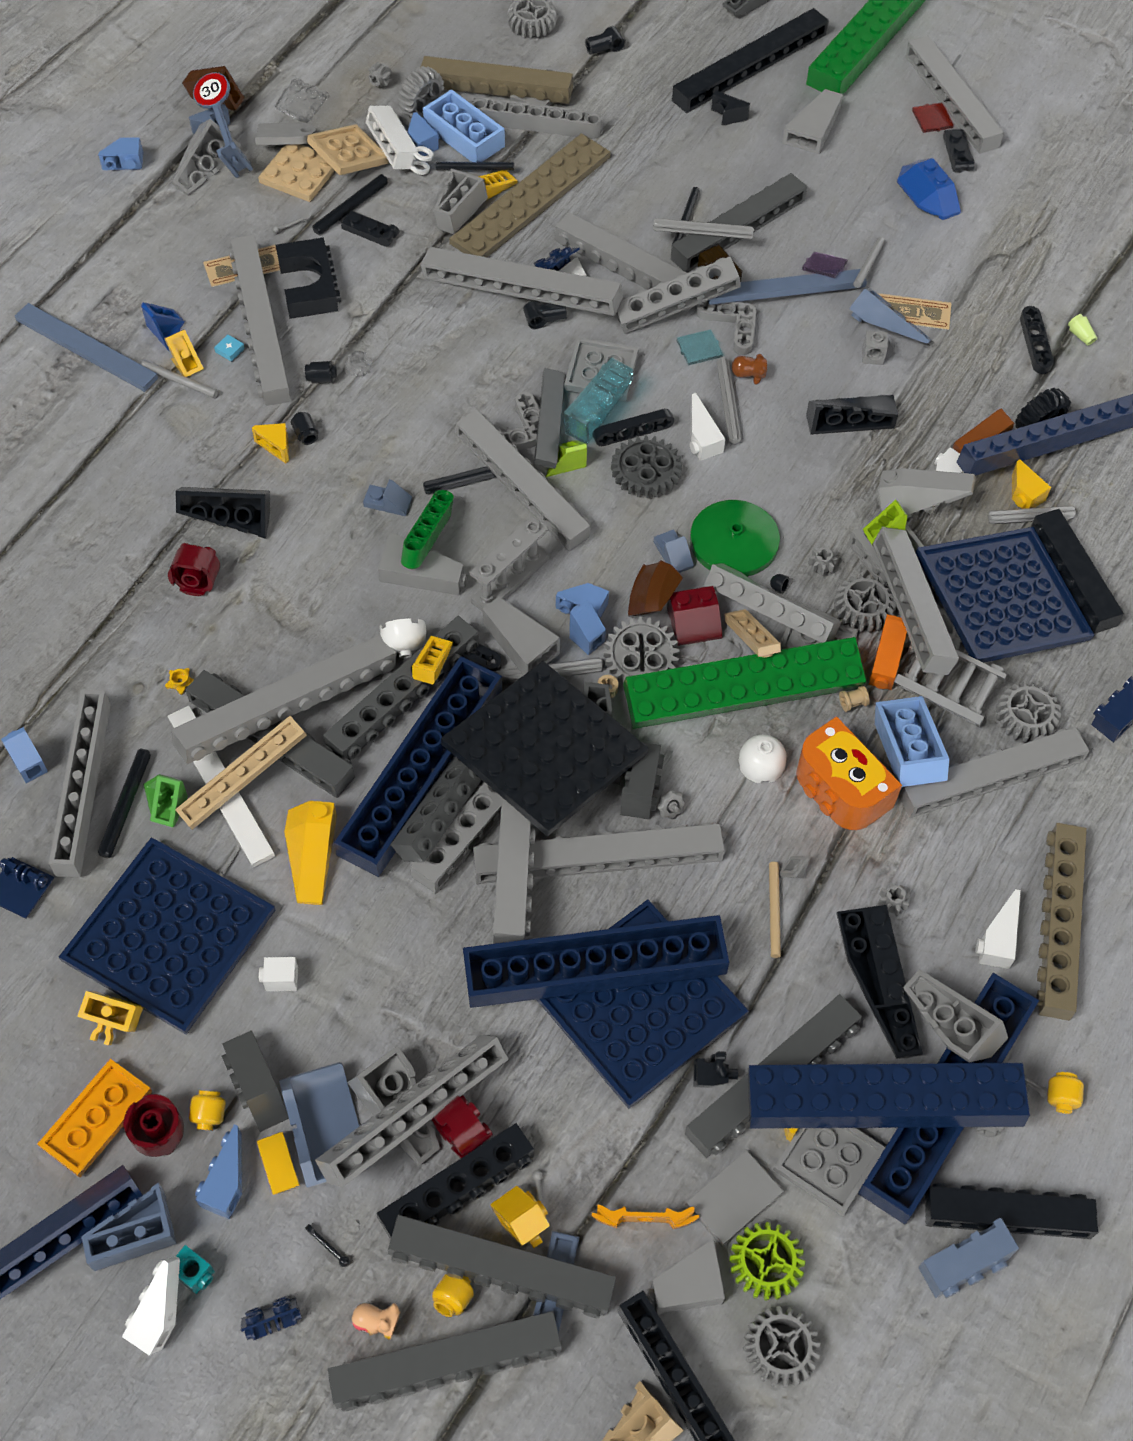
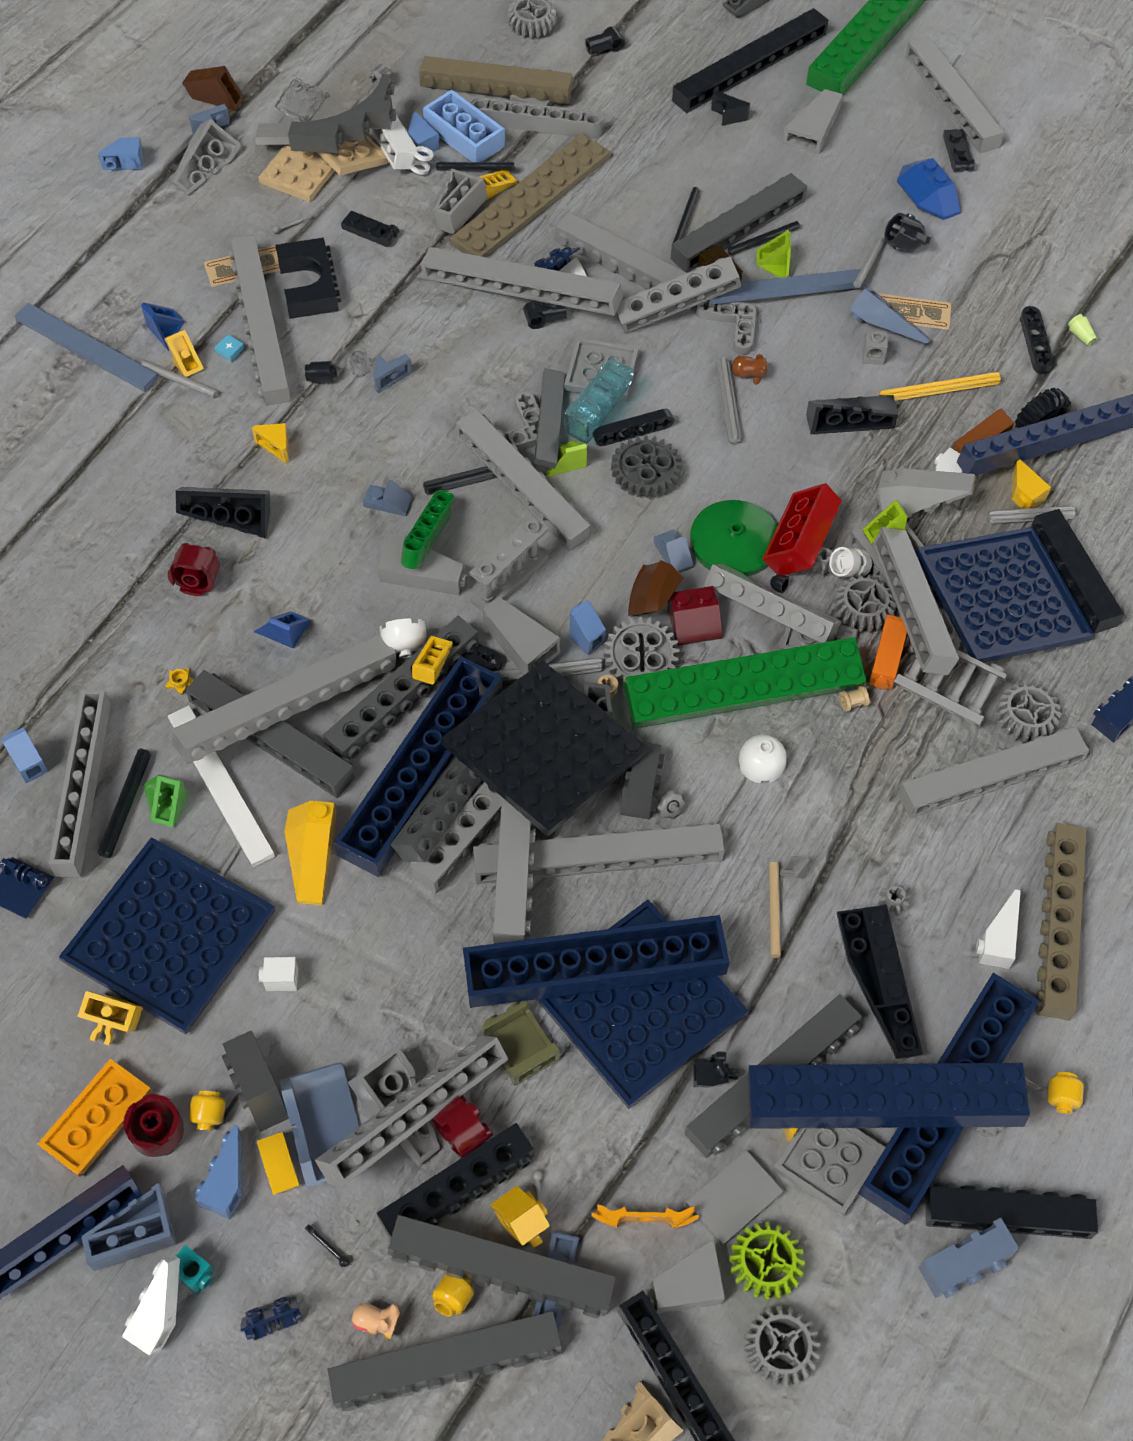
(211, 93): piece -> none
(240, 772): tan plate -> none
(285, 628): none -> blue slope
(304, 428): black brick -> none
(349, 204): black axle -> none
(352, 125): none -> dark grey arch
(390, 373): none -> sand blue slope
(420, 90): light grey gear -> none
(522, 1041): none -> olive panel
(569, 598): medium blue slope -> none
(699, 347): clear light blue piece -> none
(703, 228): light grey axle -> none
(705, 435): white slope -> none
(752, 633): tan plate -> none
(762, 238): none -> black bar
(776, 255): none -> lime slope
(802, 530): none -> red brick
(824, 264): clear purple piece -> none
(845, 777): orange brick -> none
(850, 562): none -> white wheel
(909, 236): none -> black helmet
(911, 741): light blue brick -> none
(932, 117): clear red piece -> none
(943, 386): none -> yellow axle
(956, 1020): light grey wedge -> none

